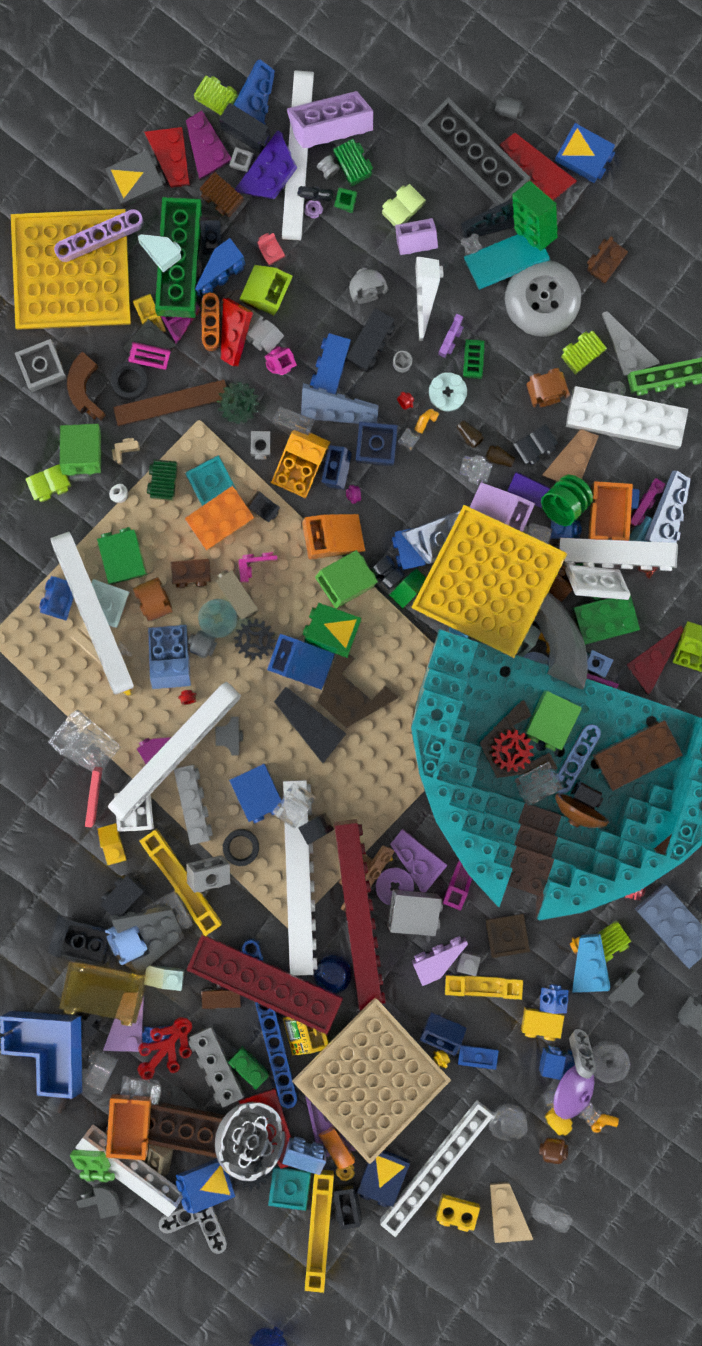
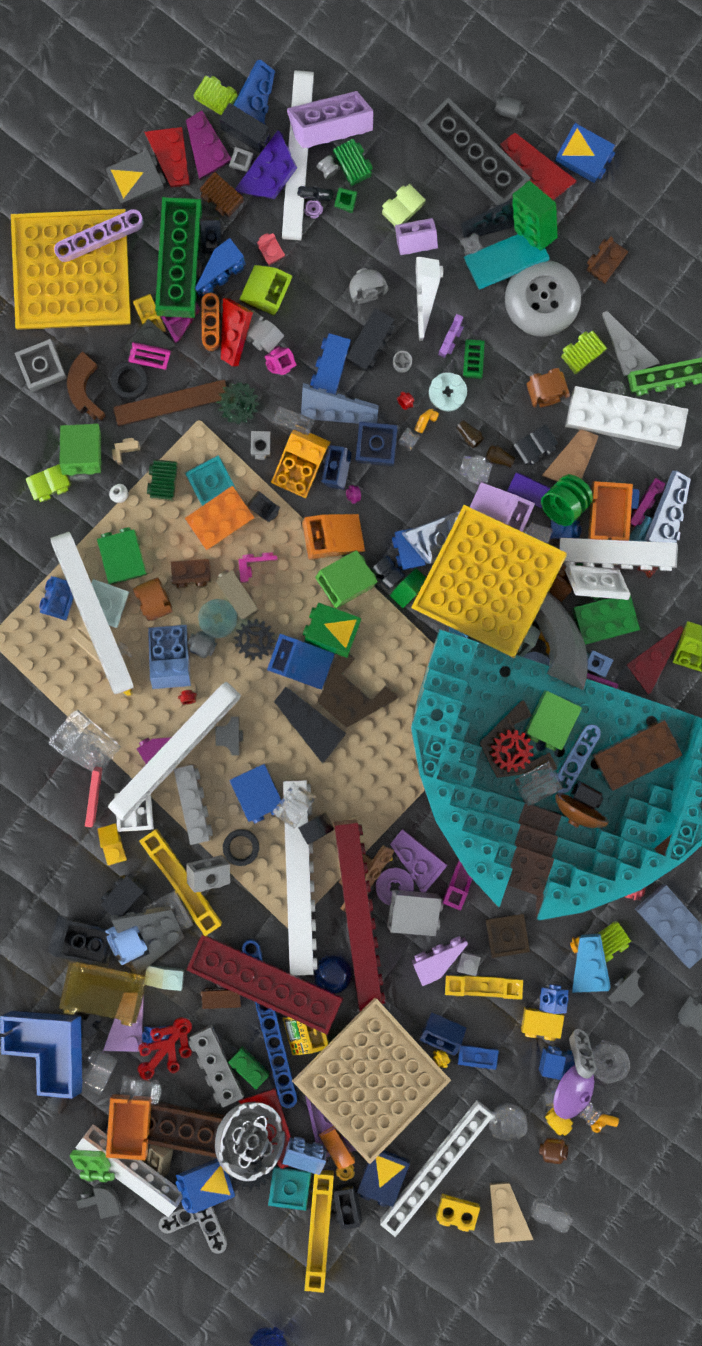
(161, 250): light aqua slope -> none

